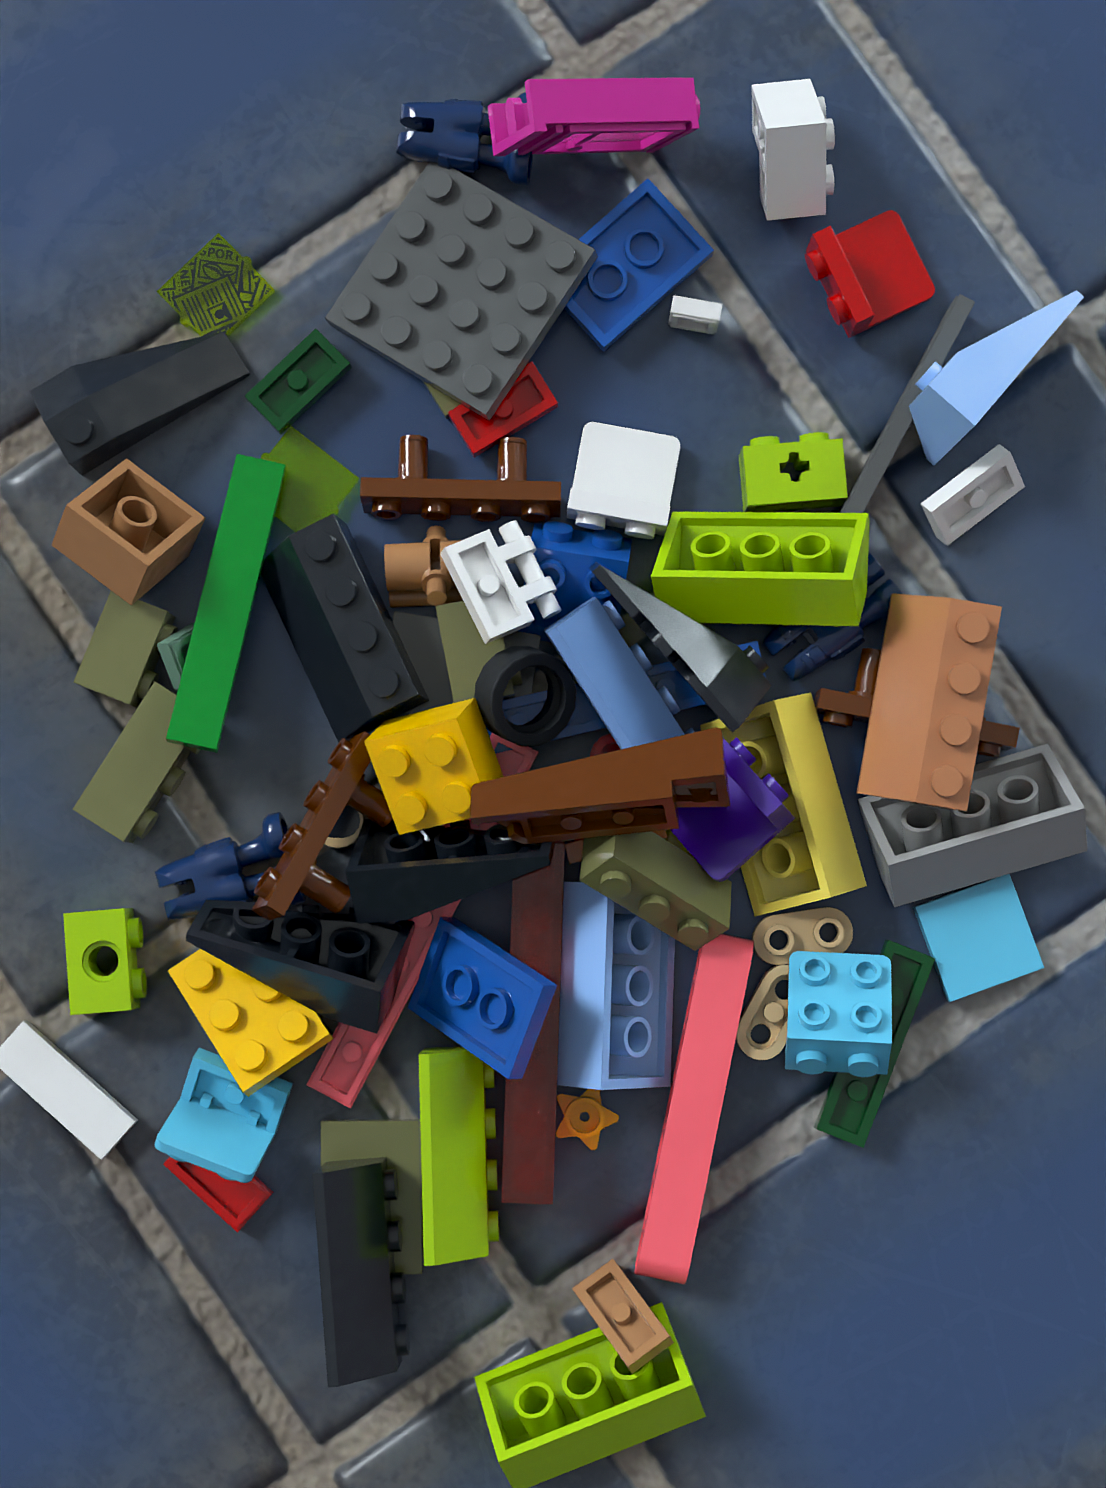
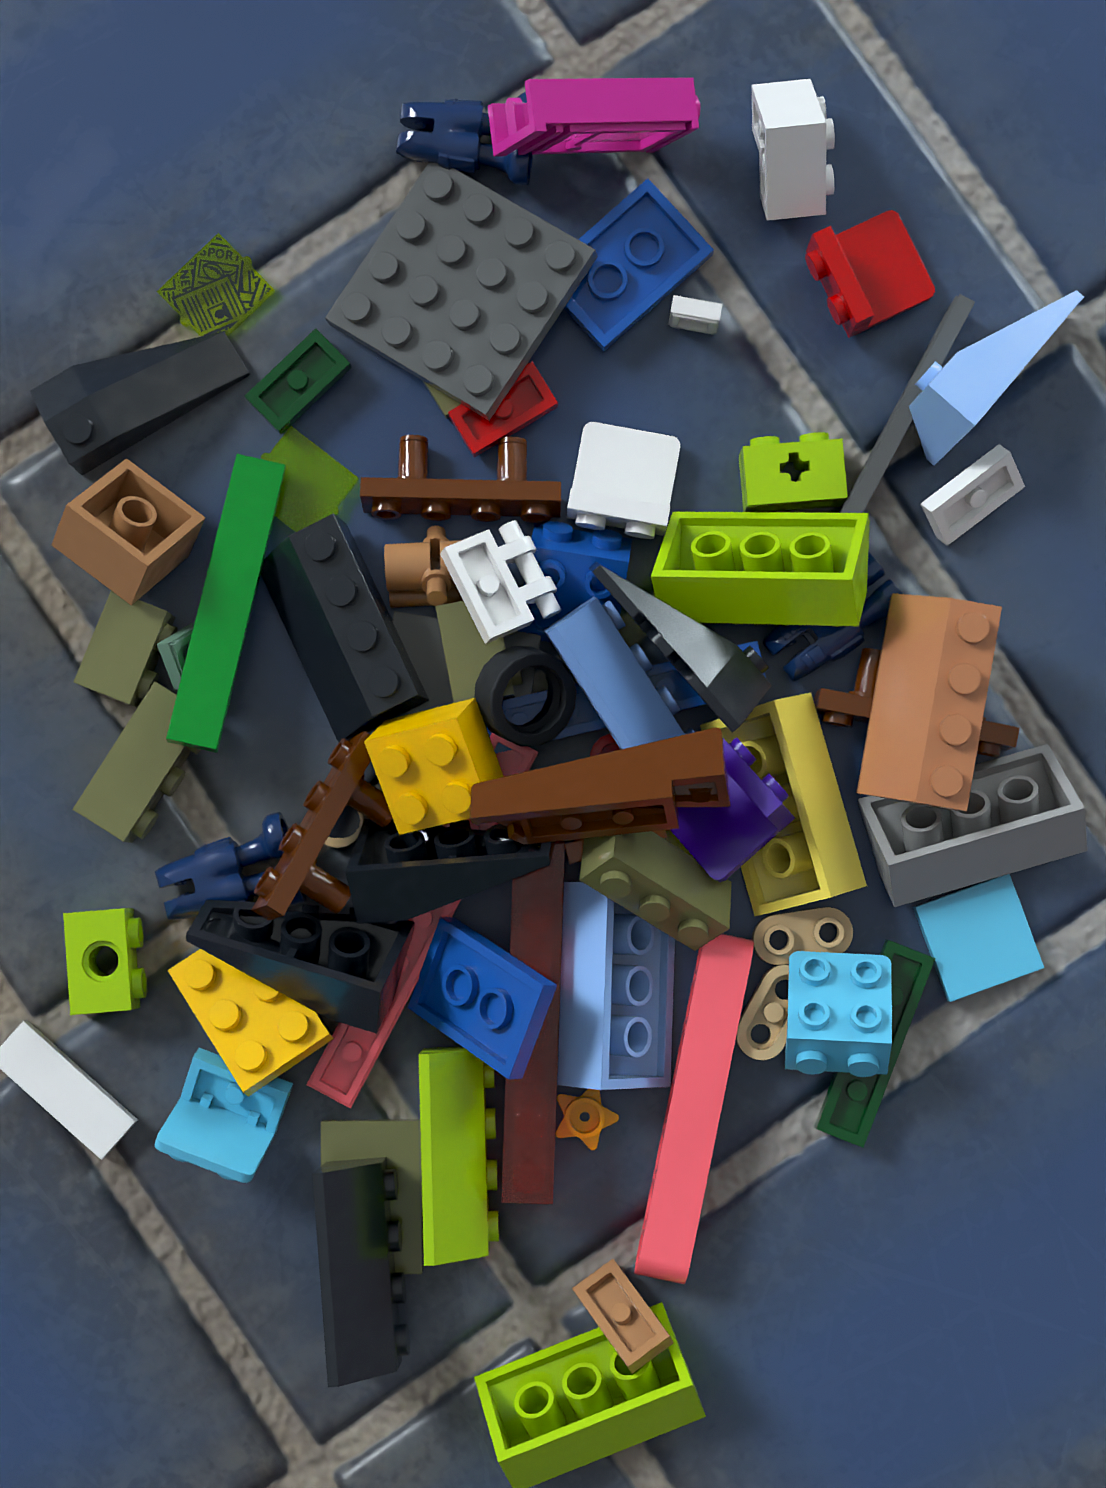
(229, 1199): red tile -> none

